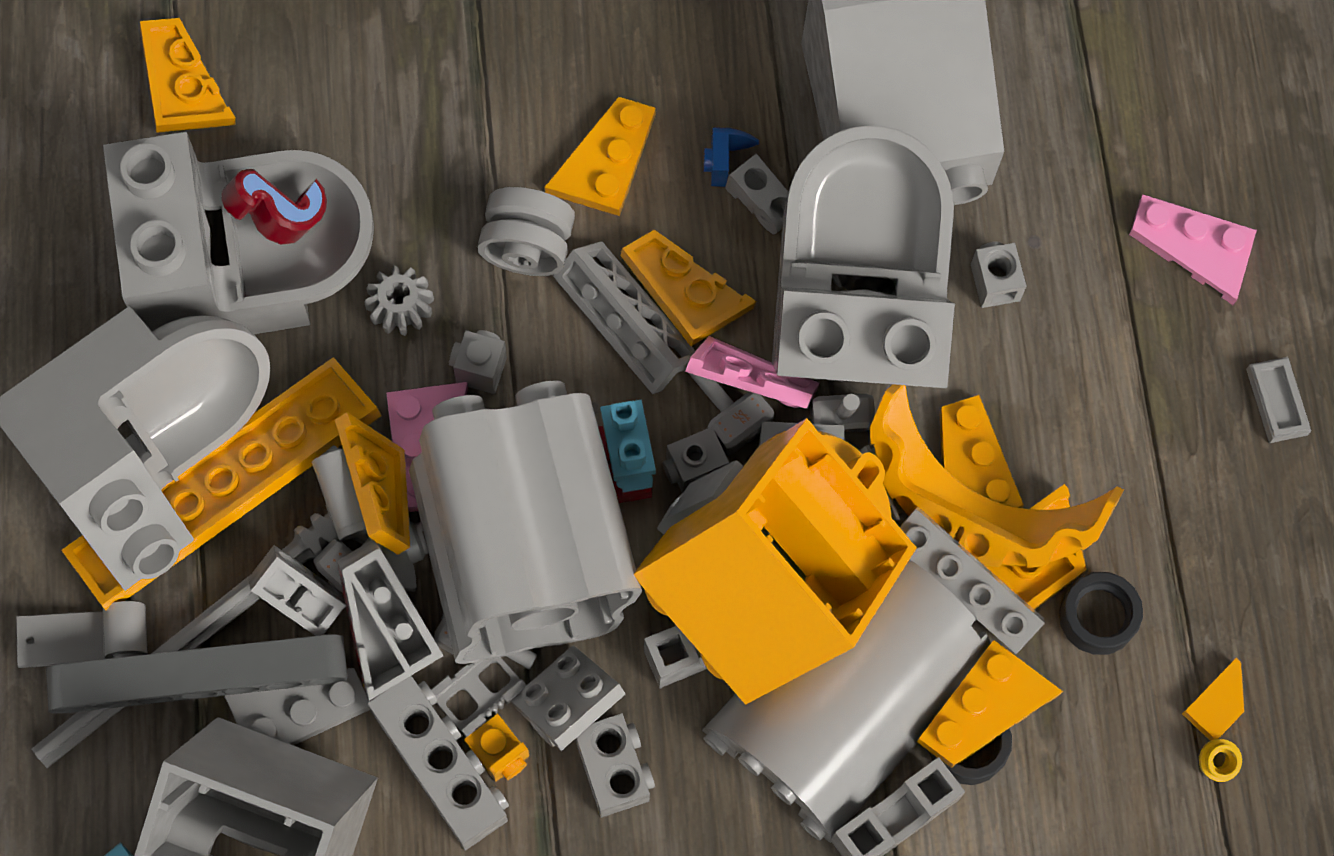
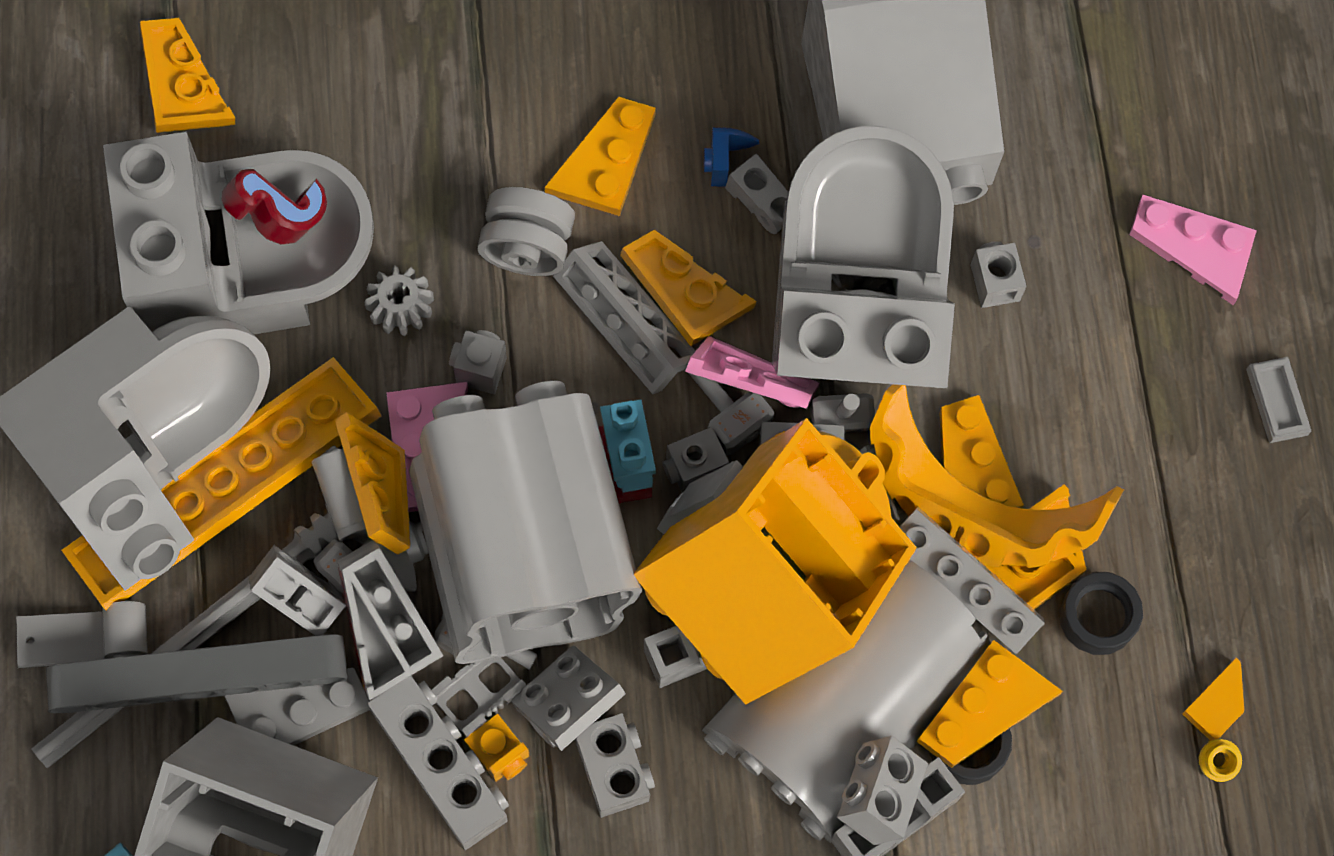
(882, 790): none -> light grey brick

